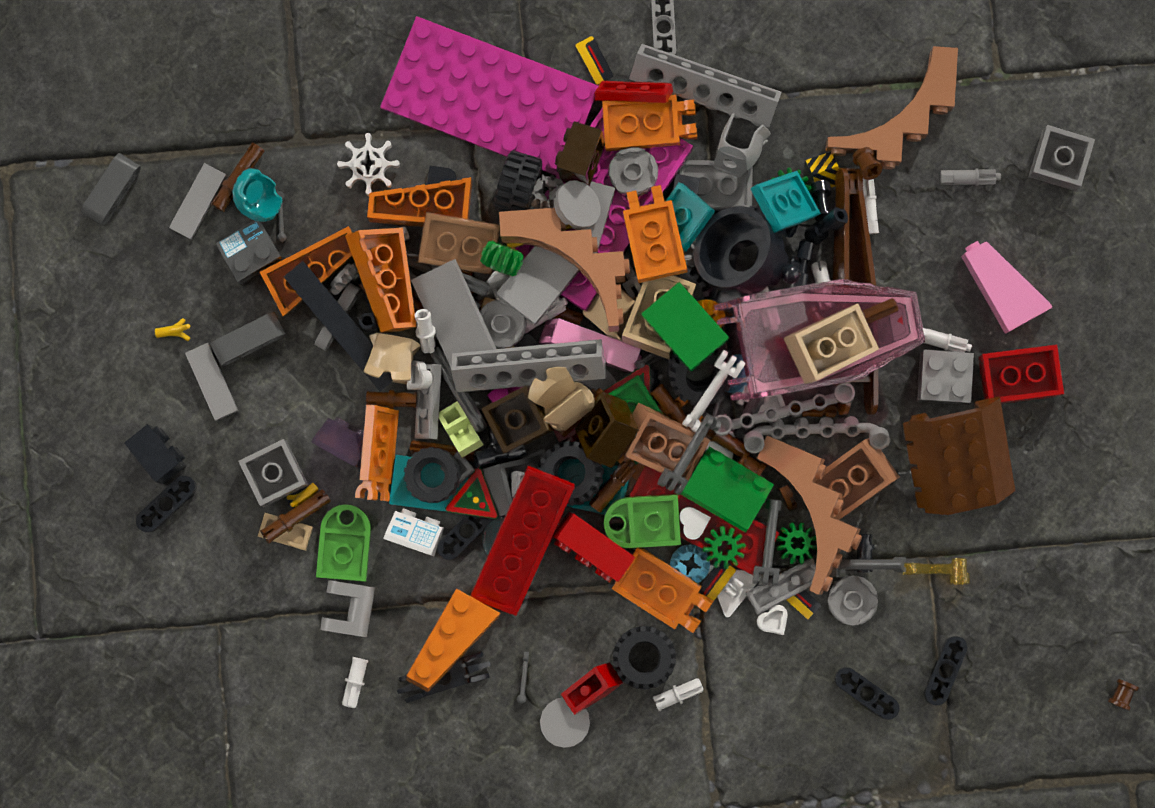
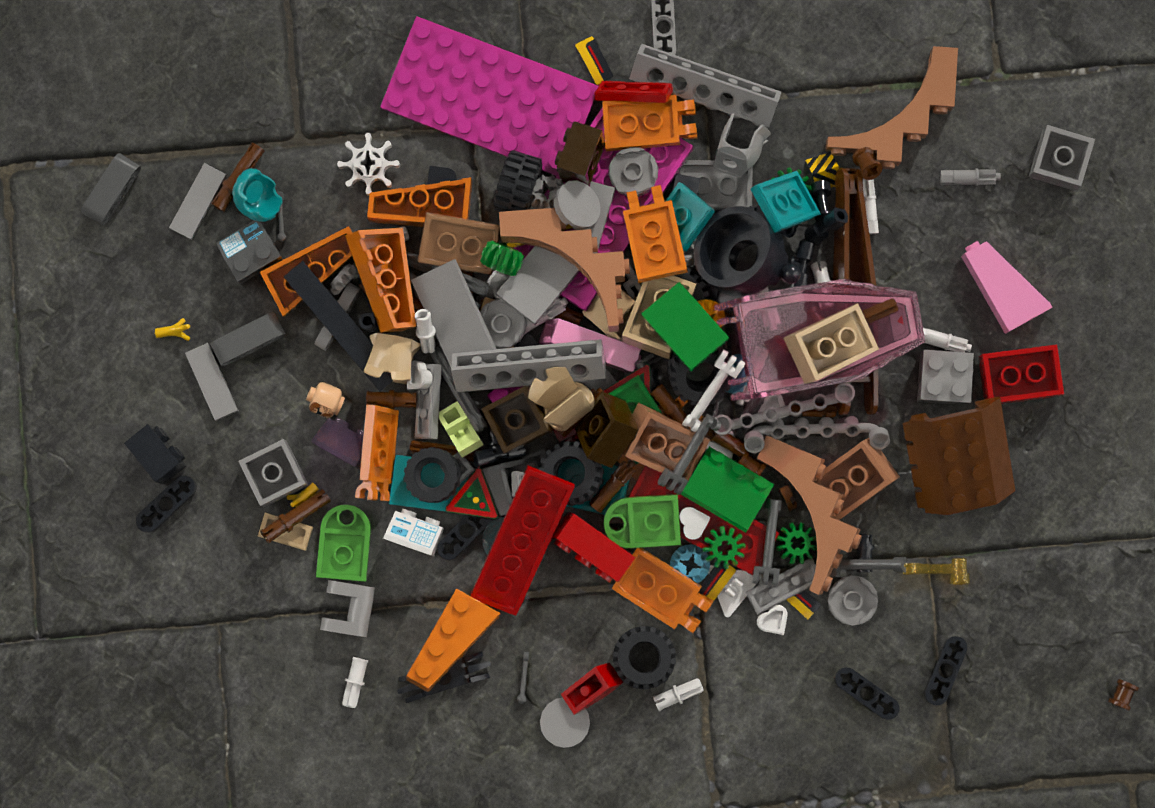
(325, 400): none -> light nougat head

